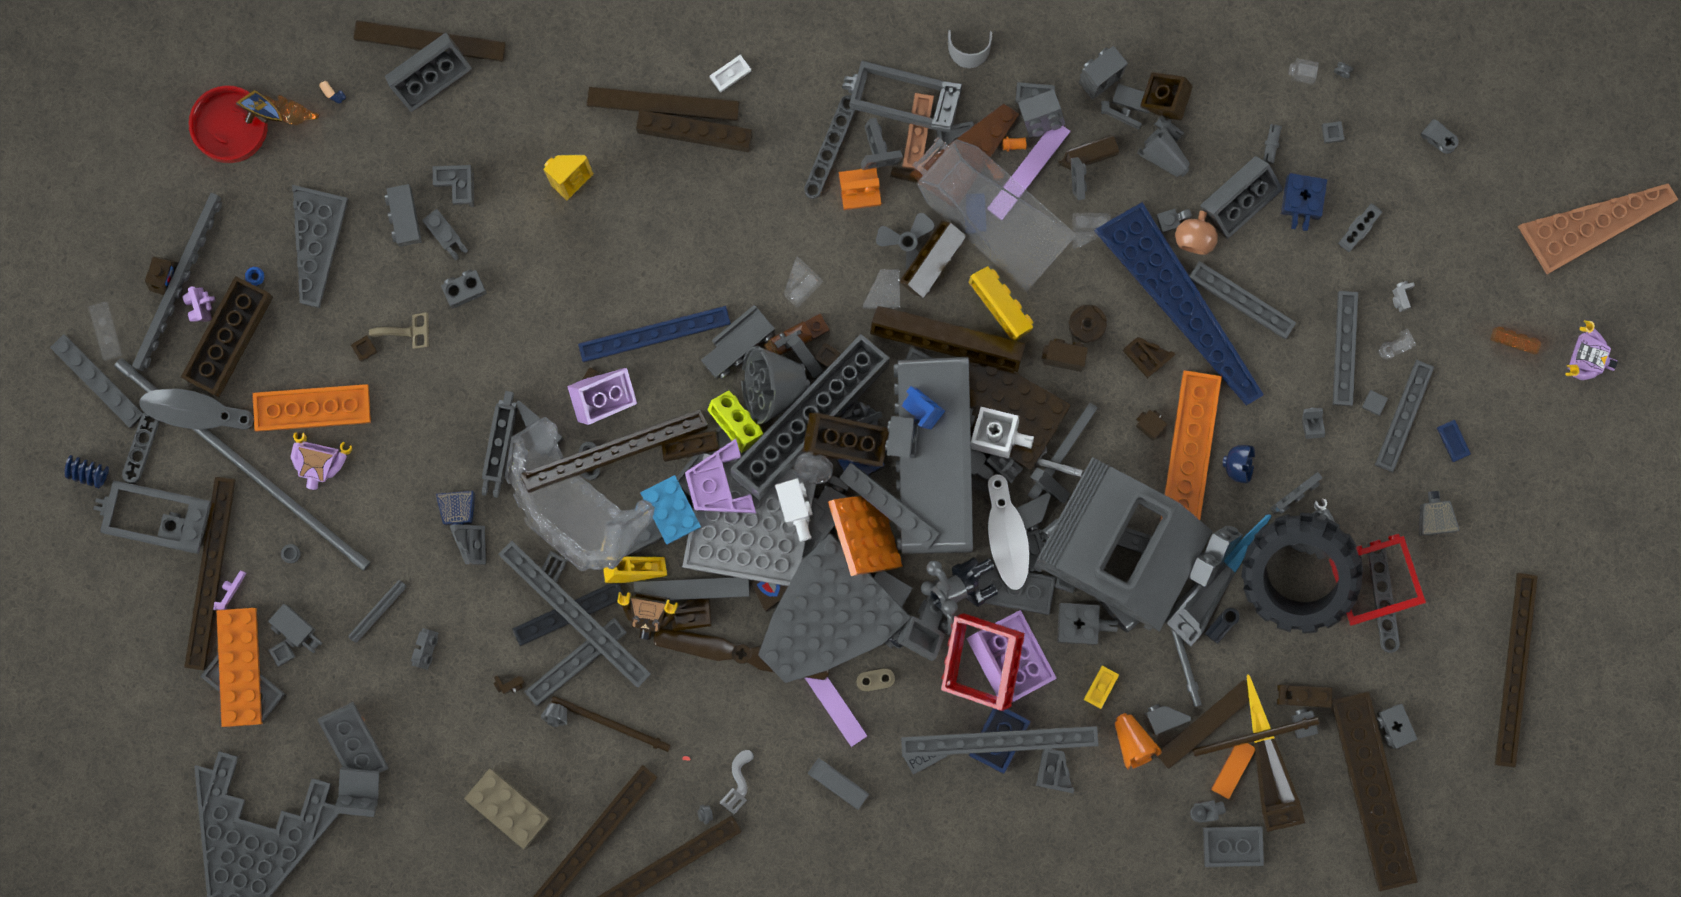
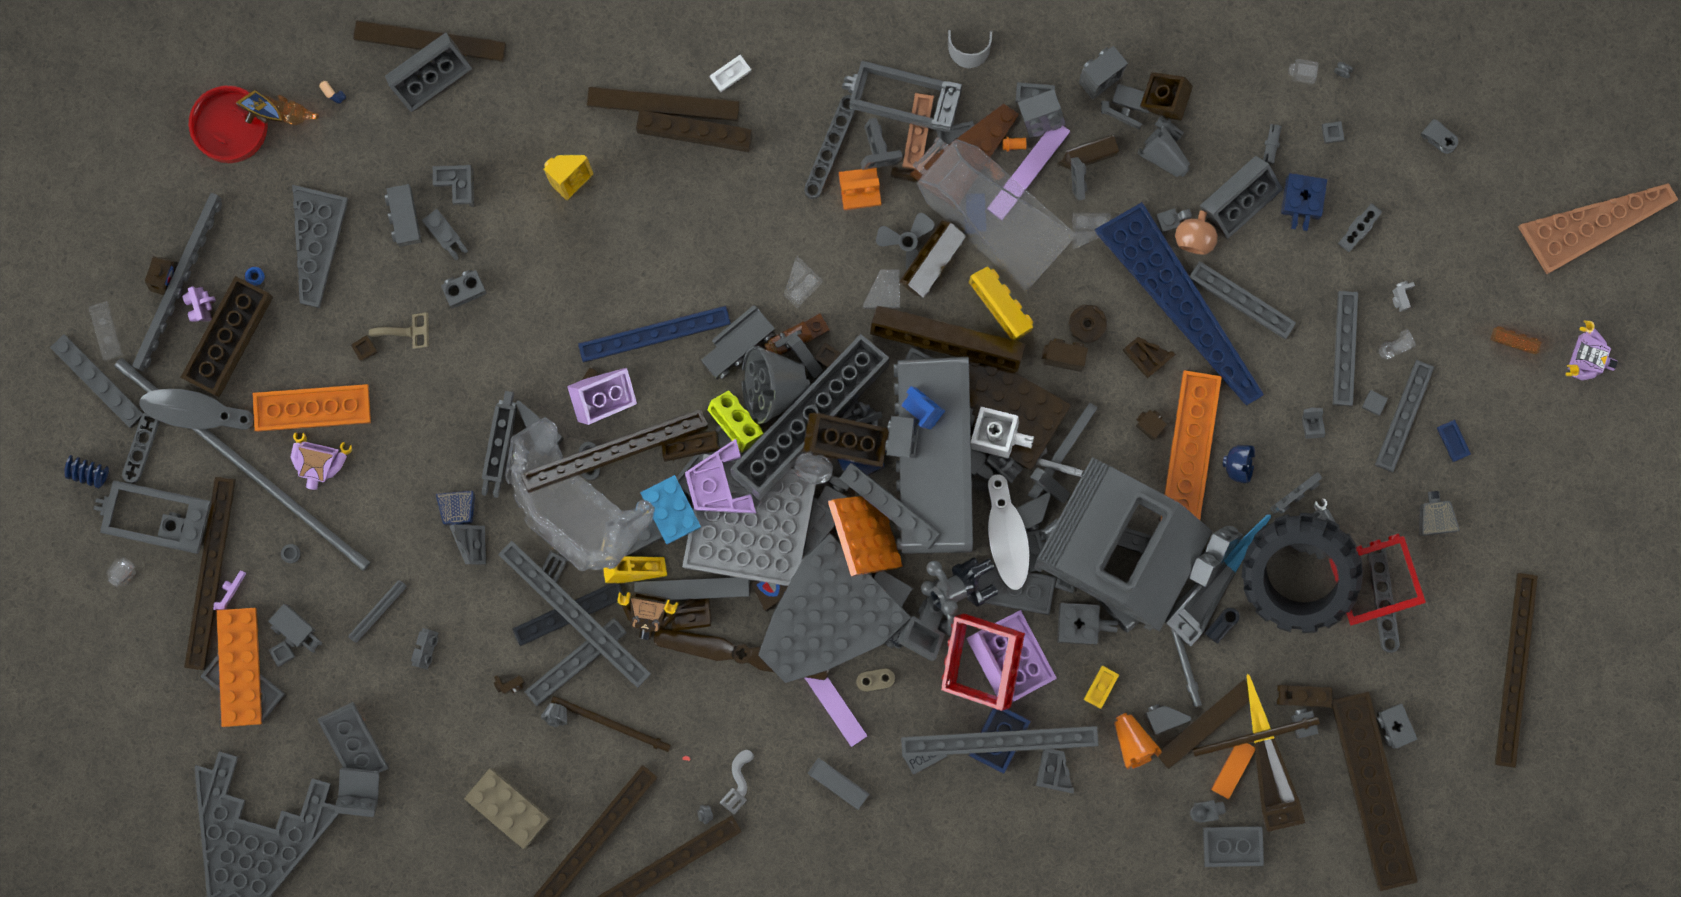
(121, 572): none -> clear head
(794, 507): white brick -> none

